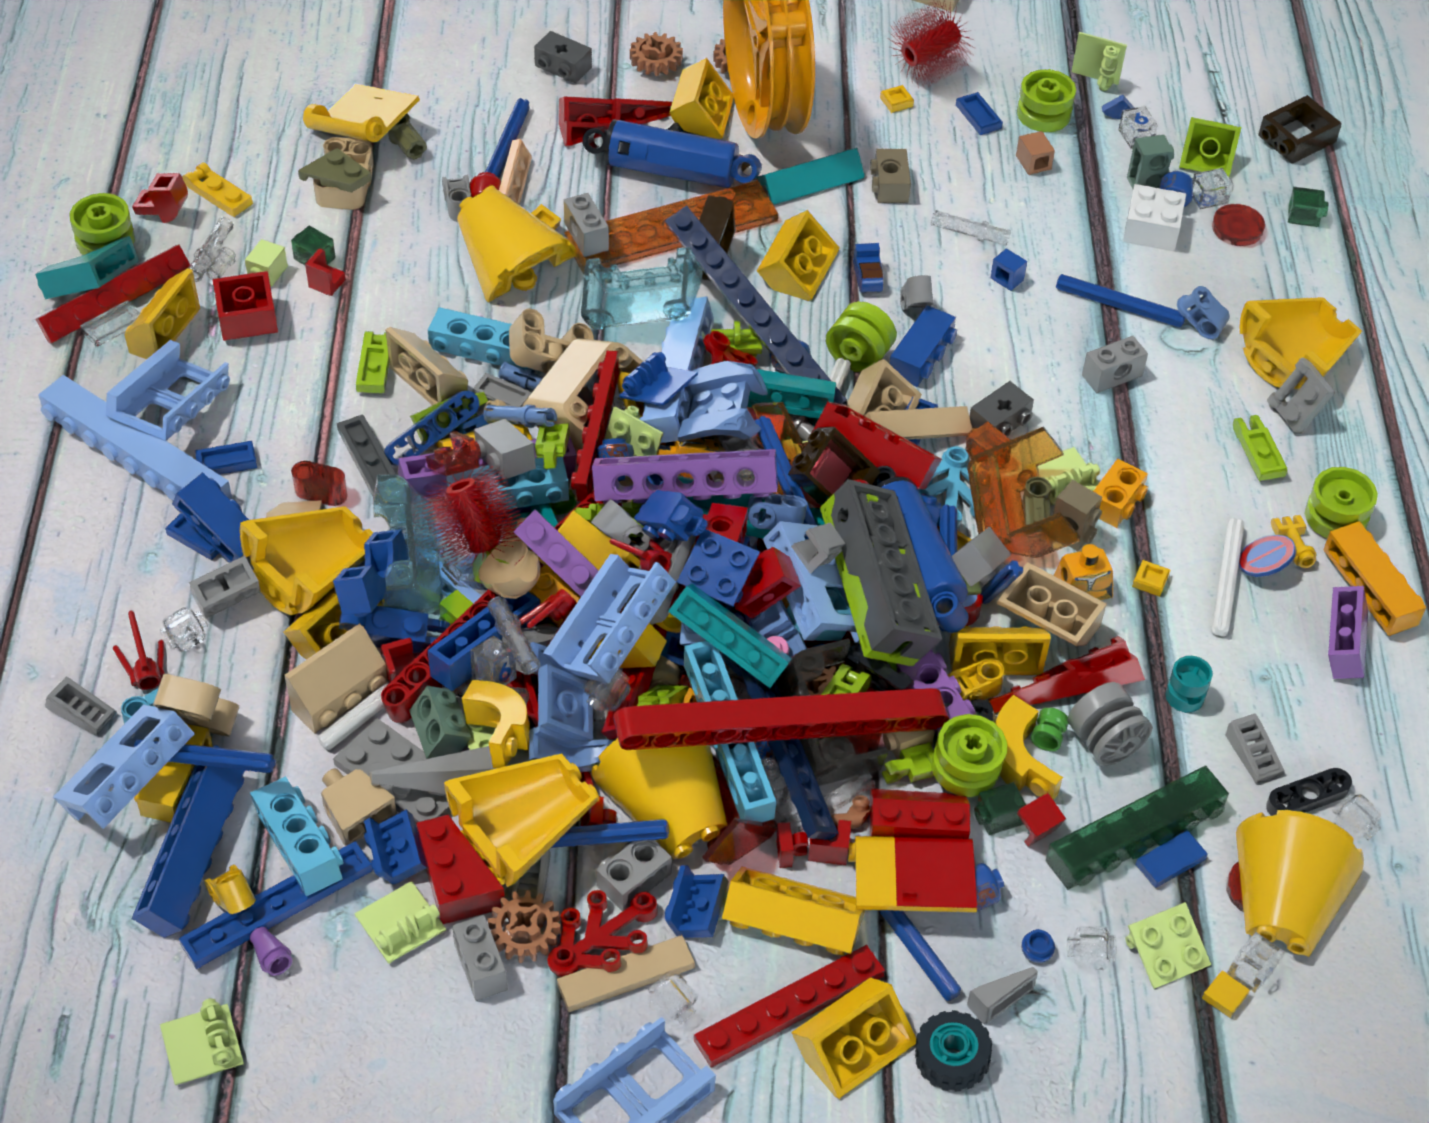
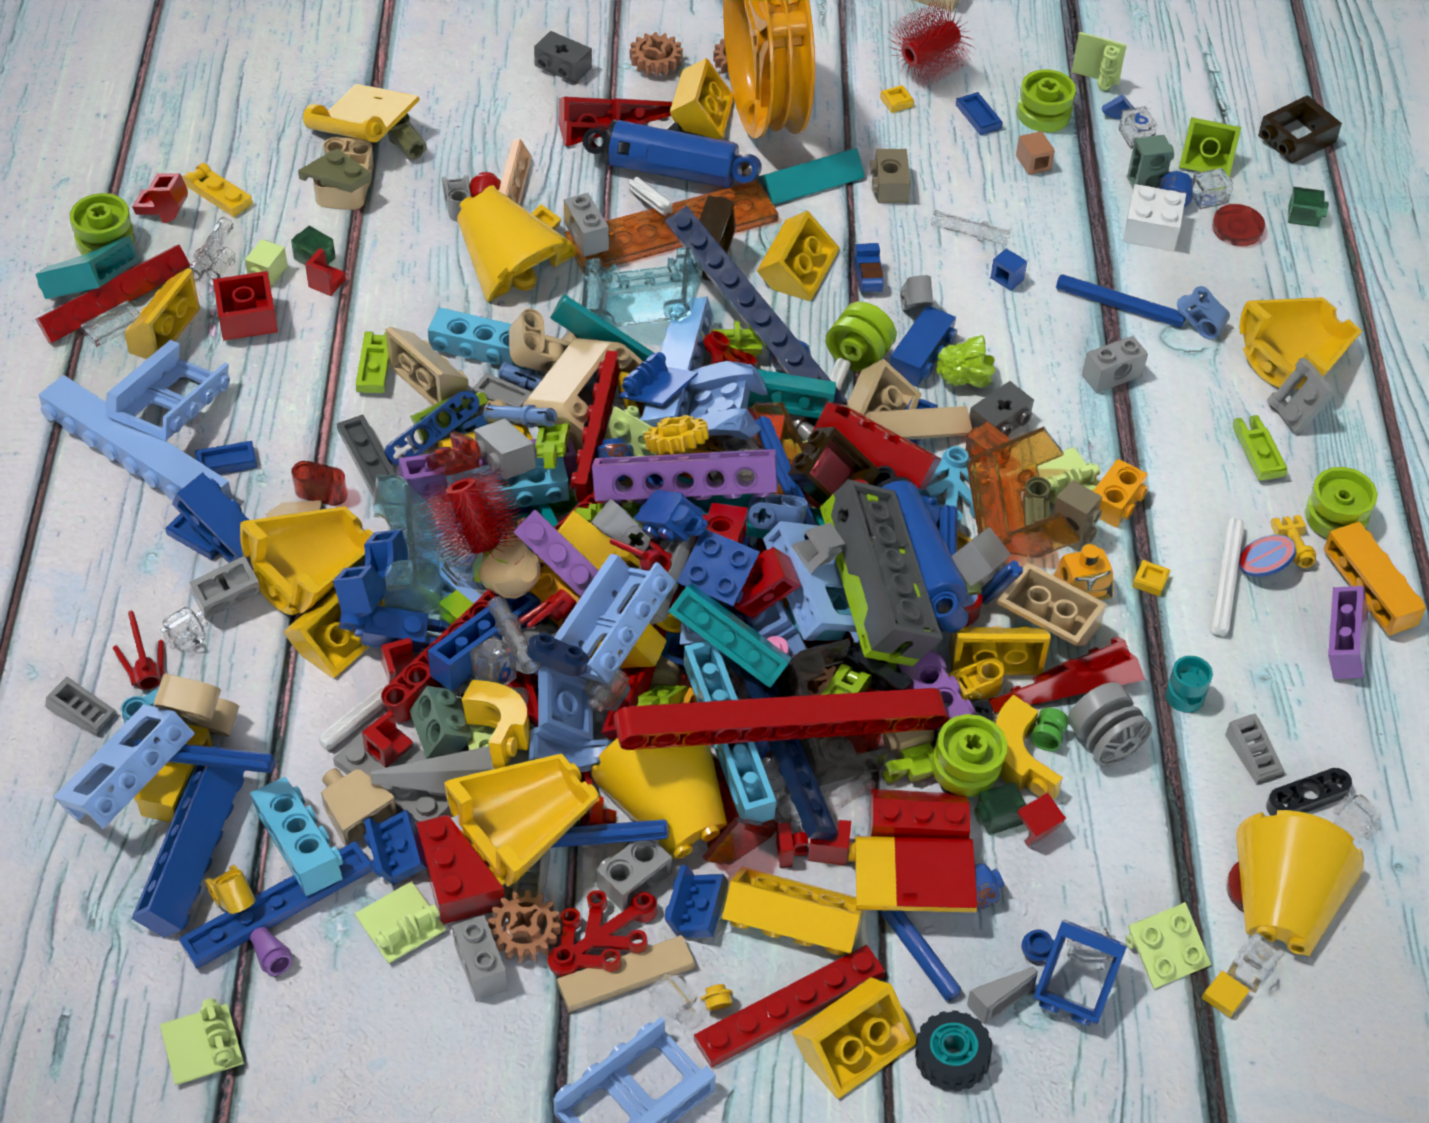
(335, 679): tan slope -> none
(385, 740): none -> red panel
(509, 133): blue axle -> none
(557, 654): none -> dark blue plate
(591, 326): none -> teal panel
(650, 196): none -> white axle
(676, 435): none -> yellow gear
(717, 997): none -> yellow plate
(856, 814): nougat arm -> none
(966, 363): none -> lime hair
(1052, 1001): none -> blue window
(1136, 828): clear green brick -> none
(1171, 859): blue tile -> none

